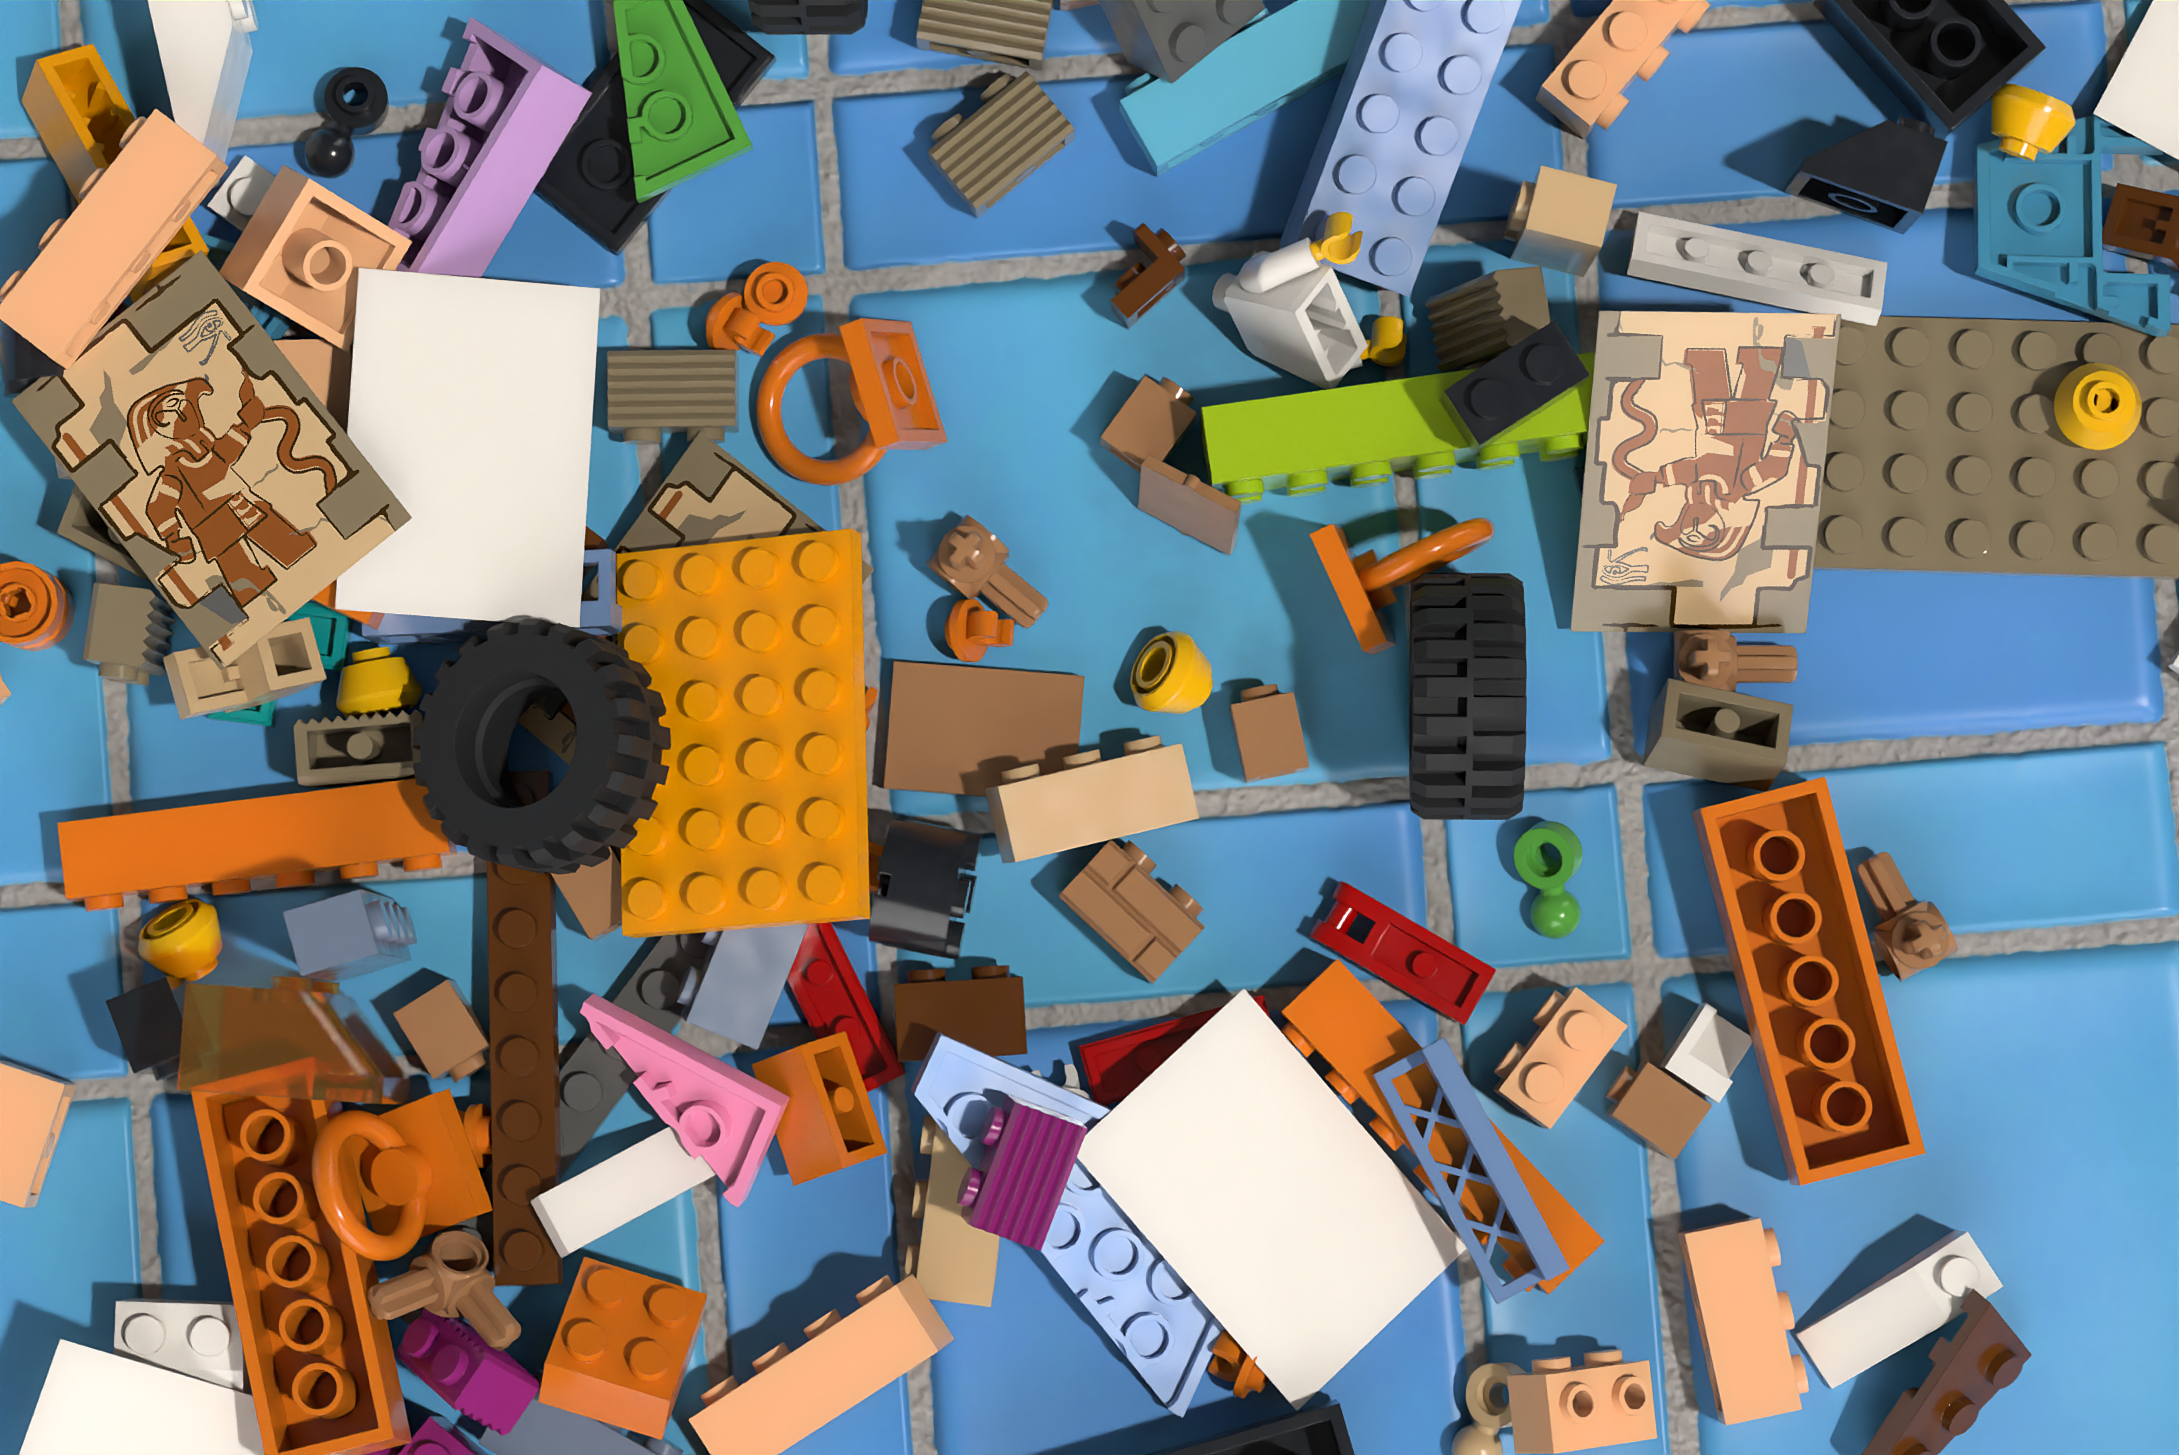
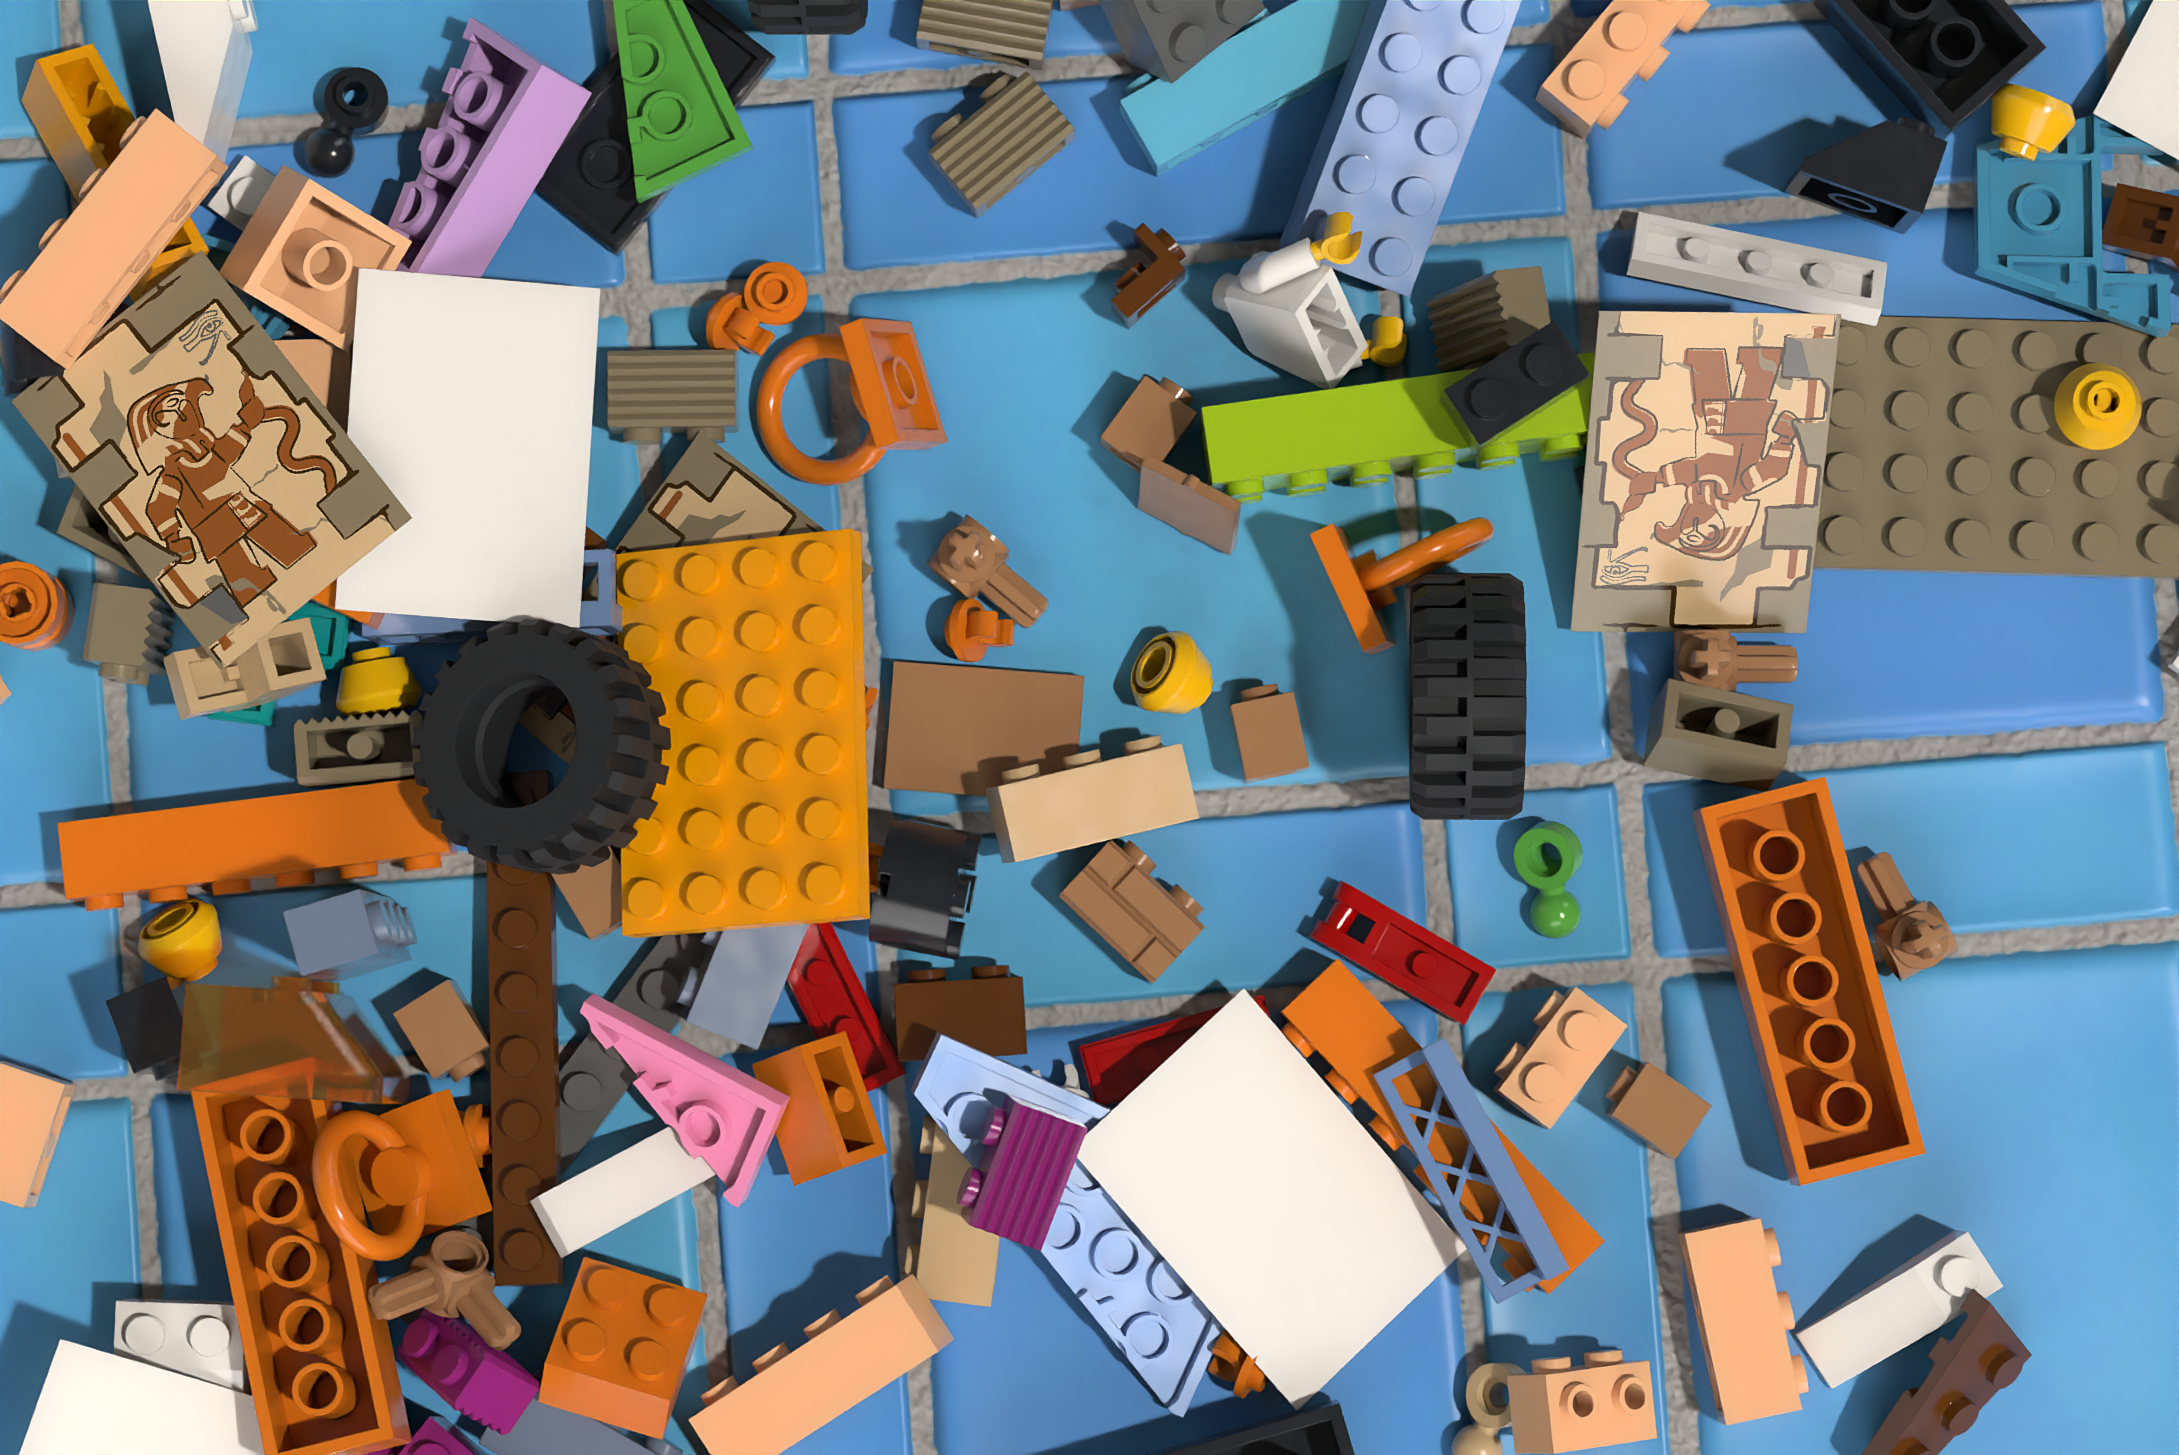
(1559, 220): tan brick -> none
(1706, 1054): white panel -> none

